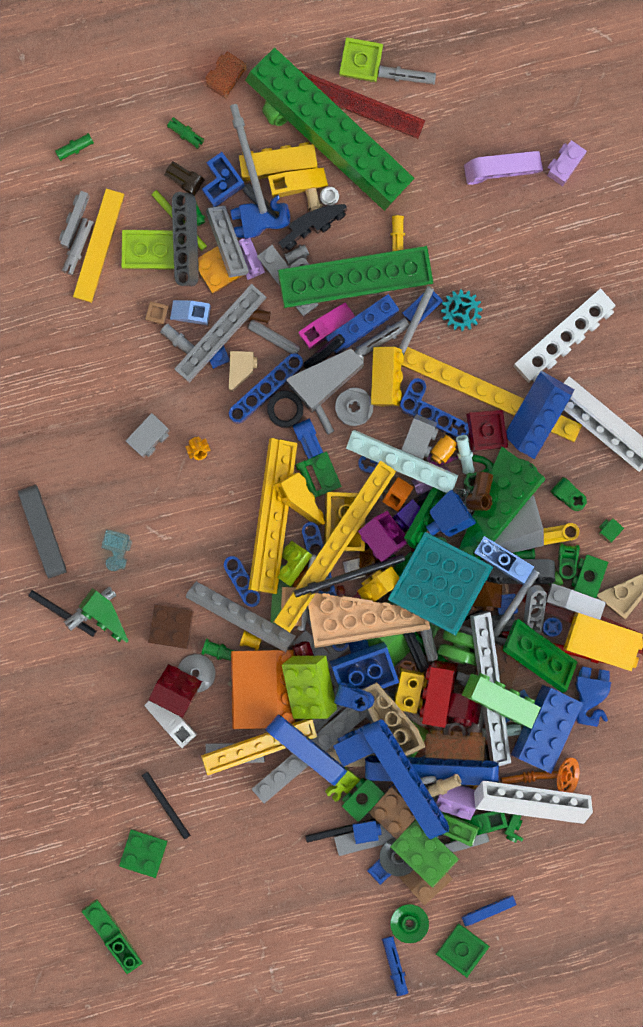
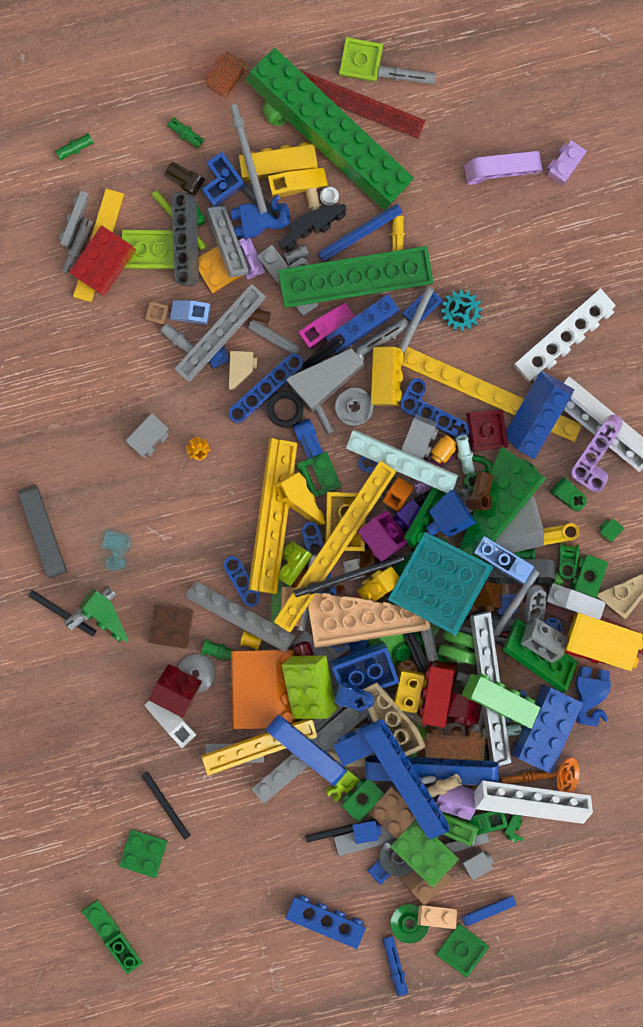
(102, 261): none -> red brick
(351, 938): none -> blue brick
(360, 232): none -> blue axle
(401, 652): none -> green tile
(437, 917): none -> light nougat plate
(478, 864): none -> light grey brick
(544, 640): none -> light grey brick
(598, 449): none -> lavender beam

